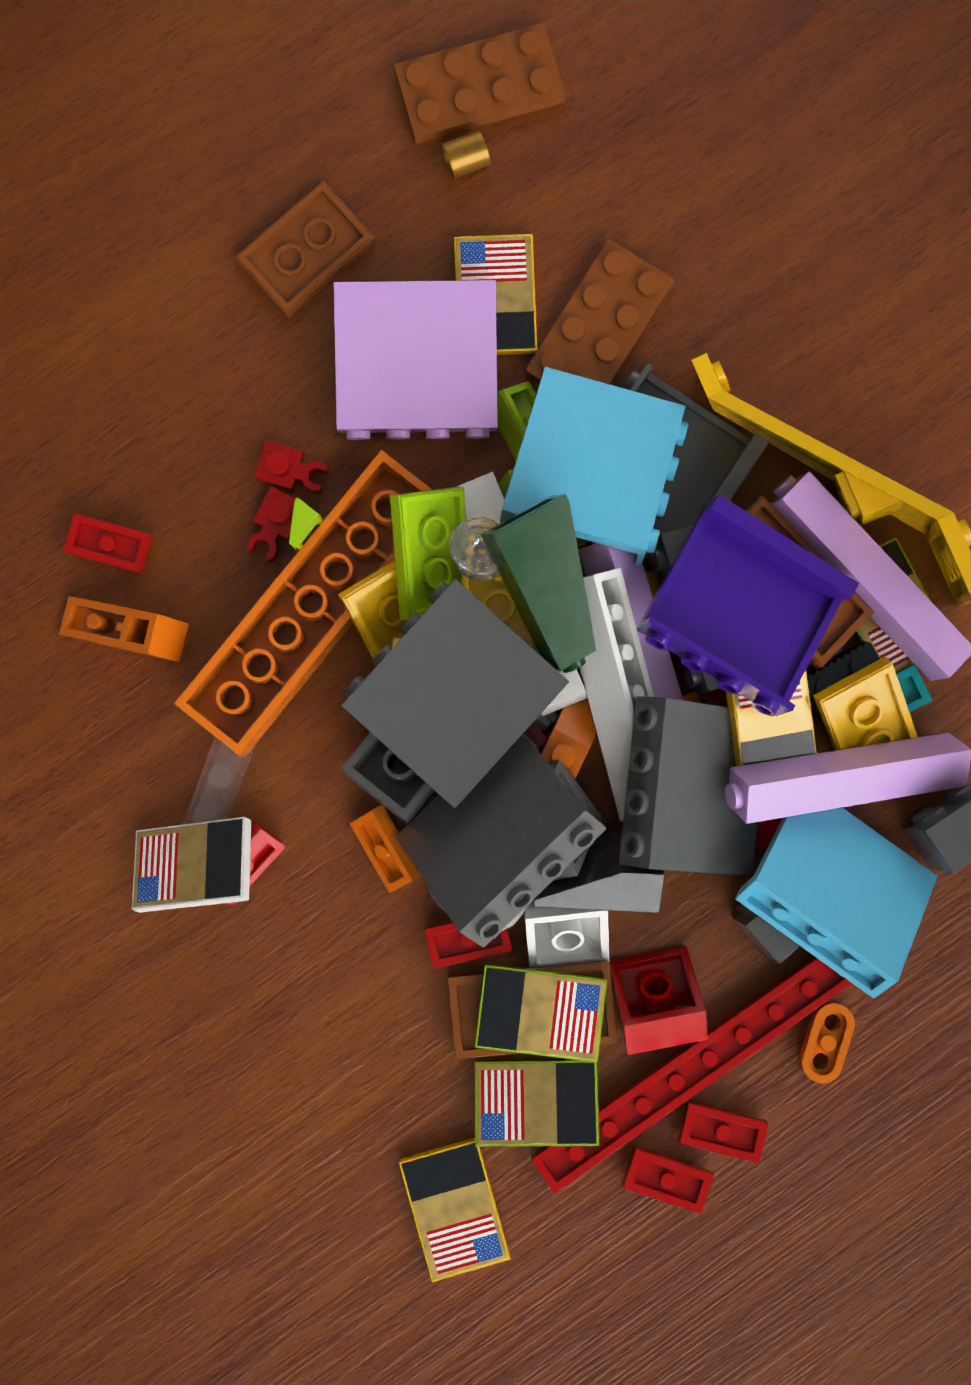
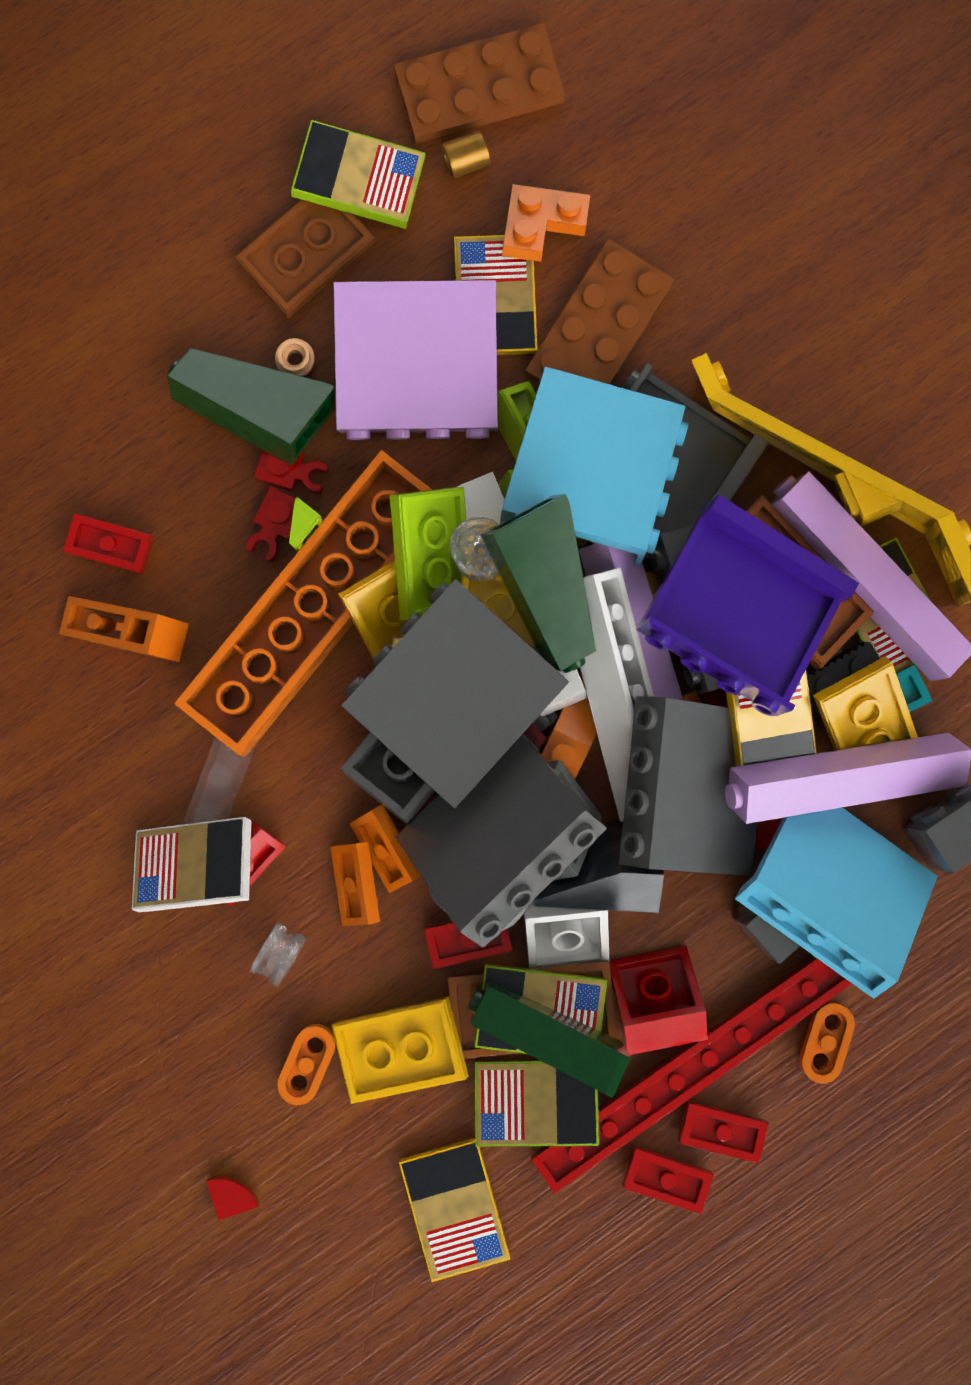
(230, 1196): none -> red tile
(253, 401): none -> dark green slope
(278, 954): none -> clear wheel
(291, 347): none -> light nougat plate
(308, 1063): none -> orange plate
(355, 884): none -> orange plate
(358, 174): none -> tile
(400, 1050): none -> yellow tile
(541, 210): none -> orange plate
(550, 1037): none -> dark green slope

